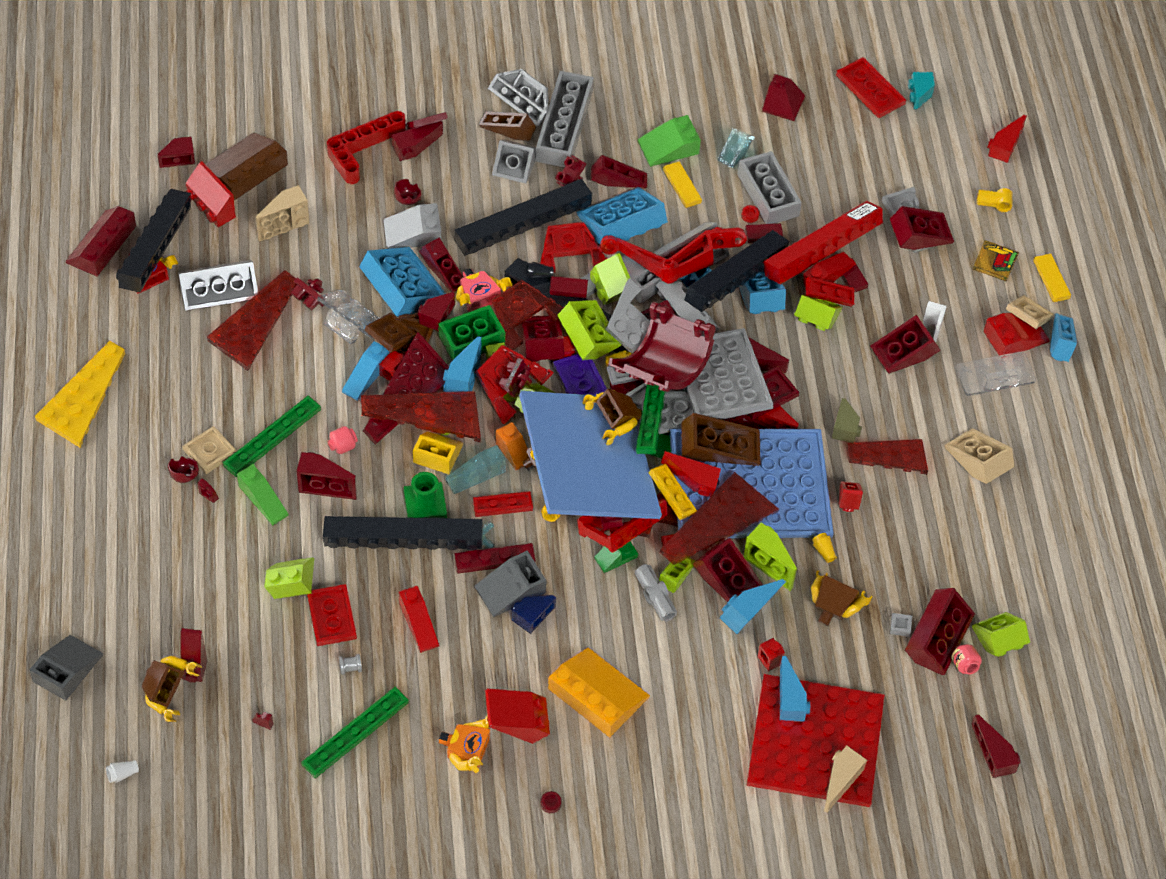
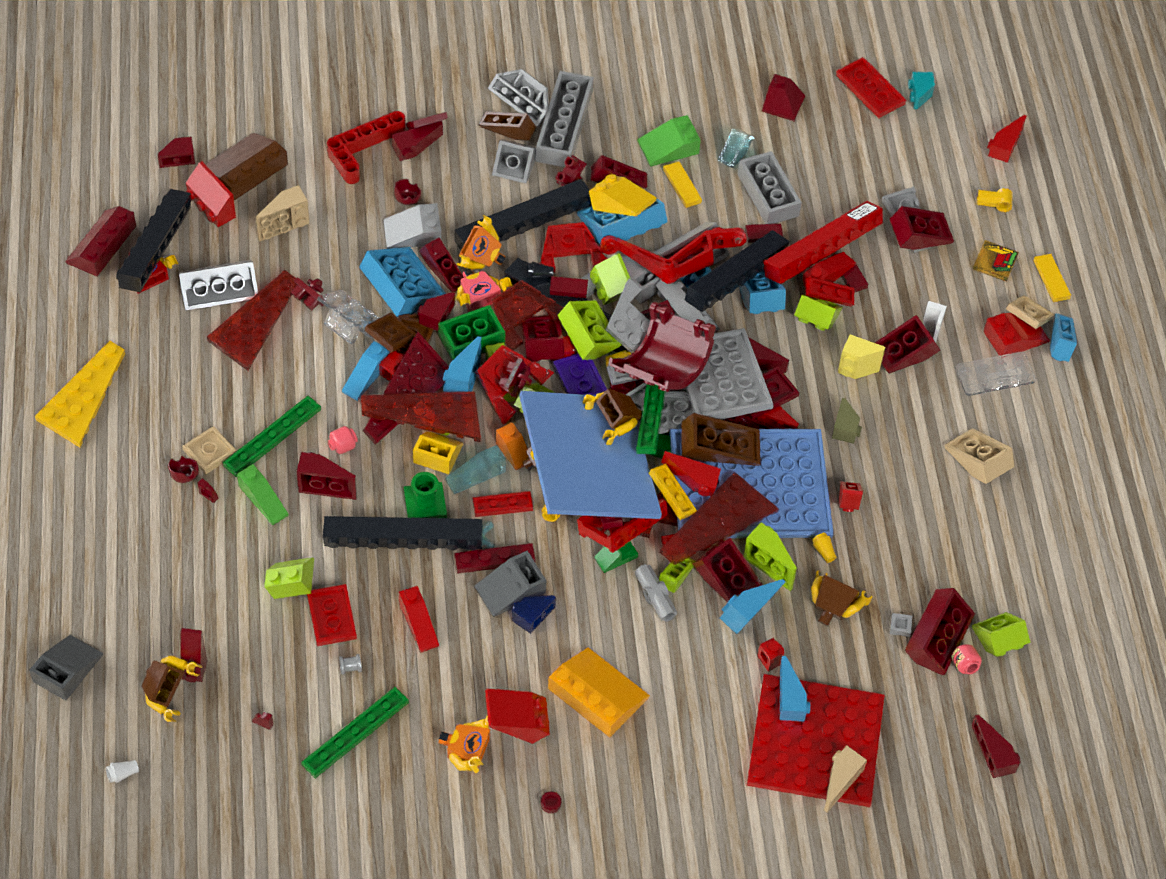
(481, 247): none -> torso
(620, 196): none -> yellow slope
(750, 214): red tile -> none
(860, 358): none -> light yellow slope
(897, 454): clear red wing -> none

